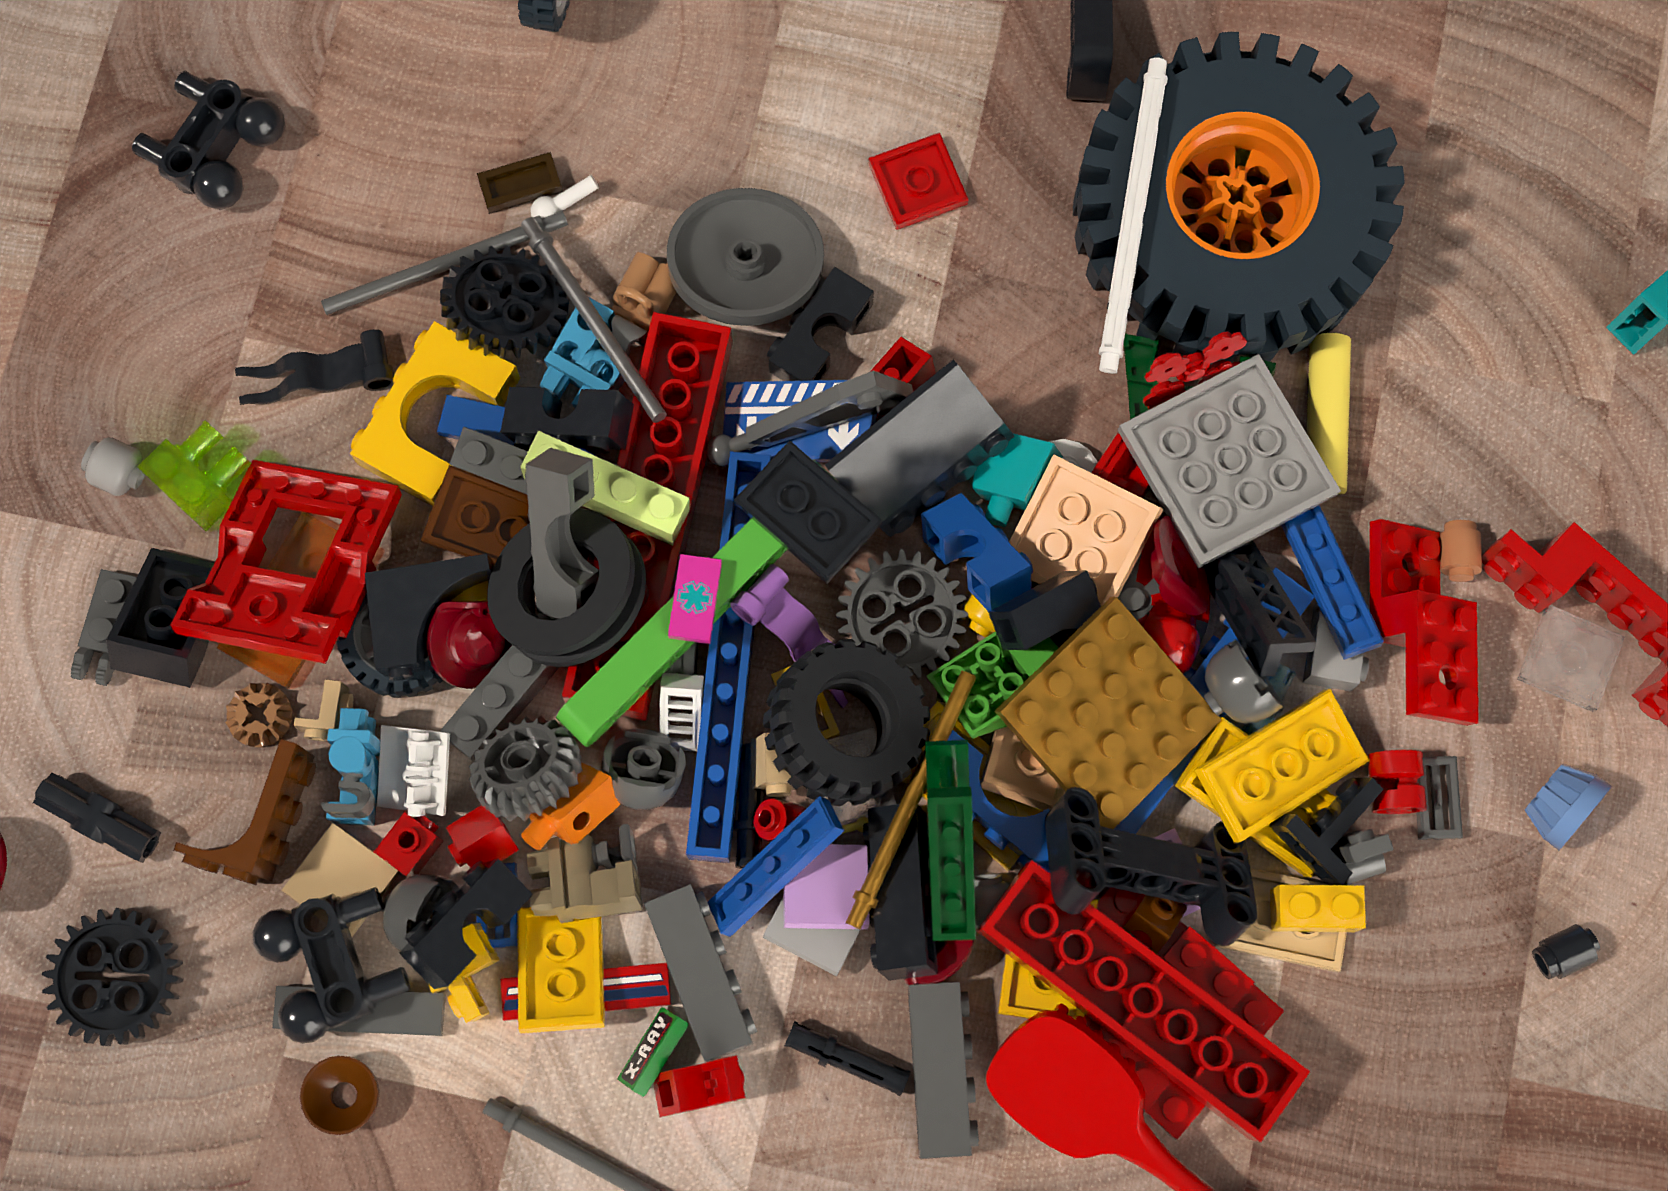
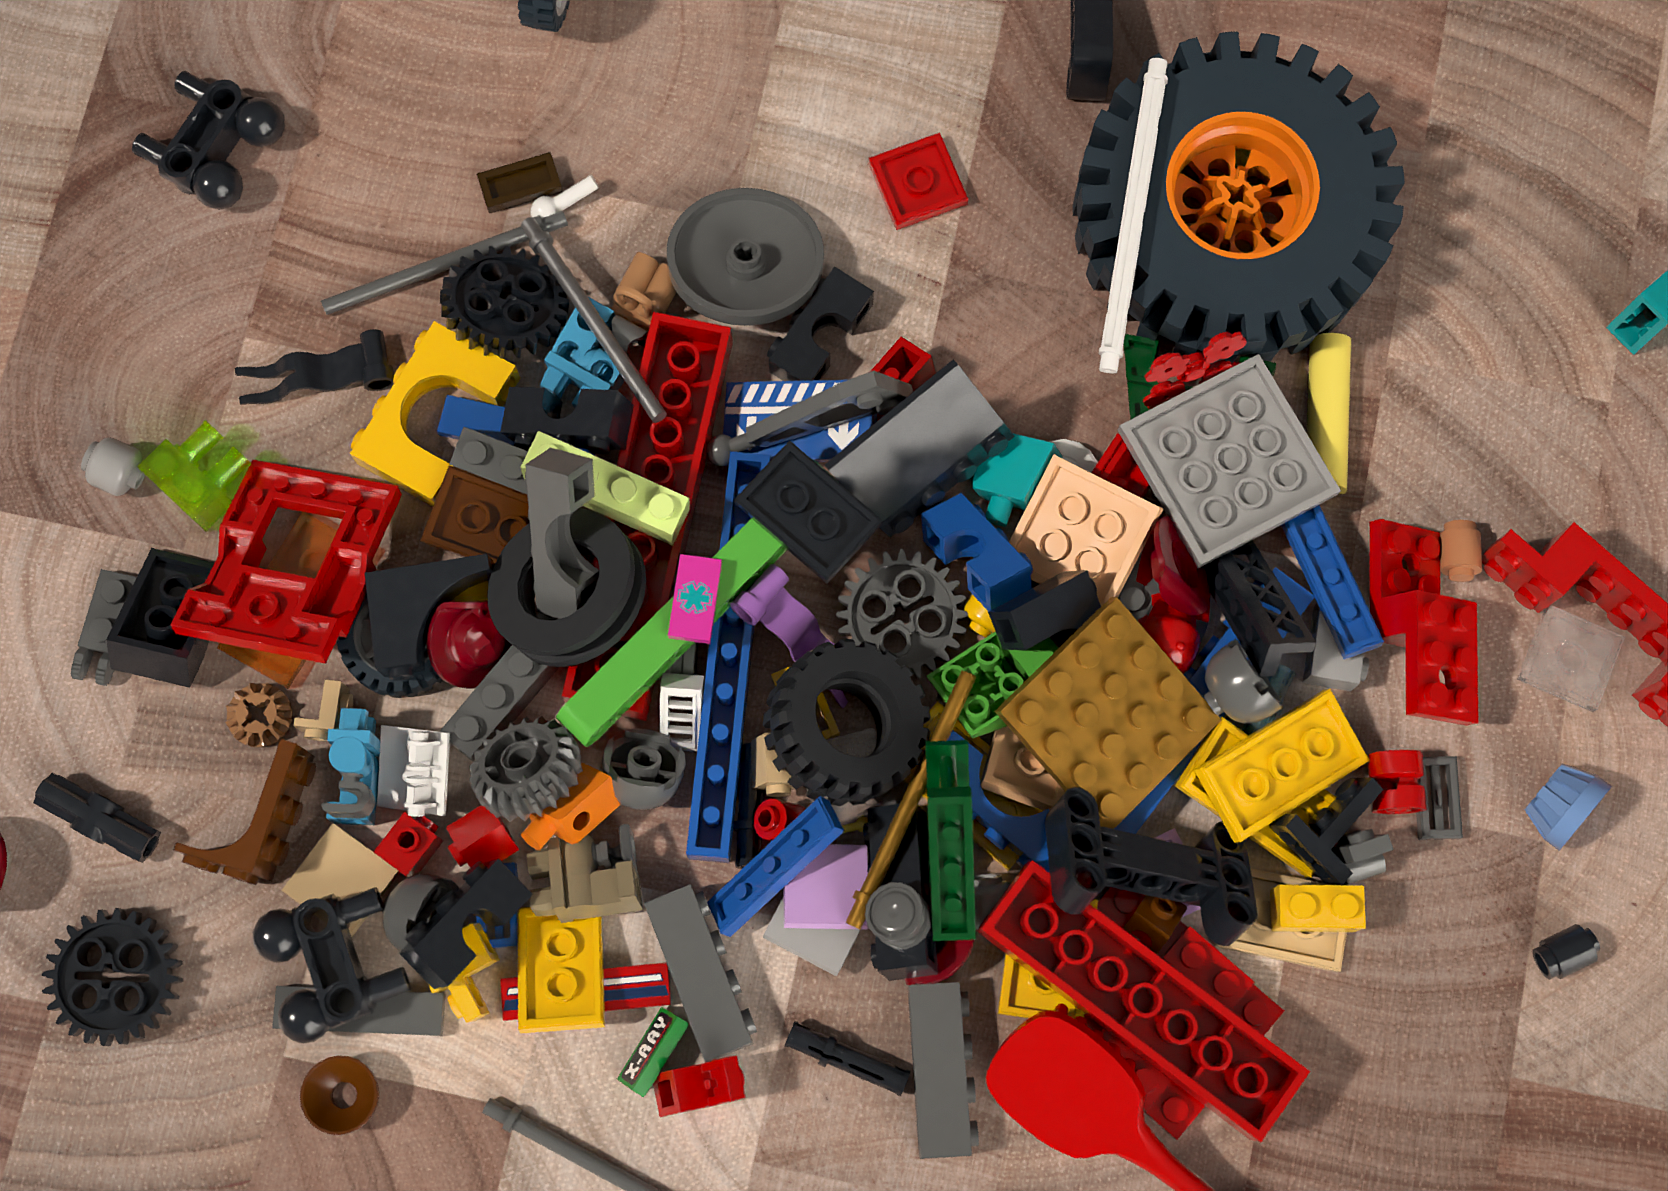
(898, 915): none -> dark grey wheel

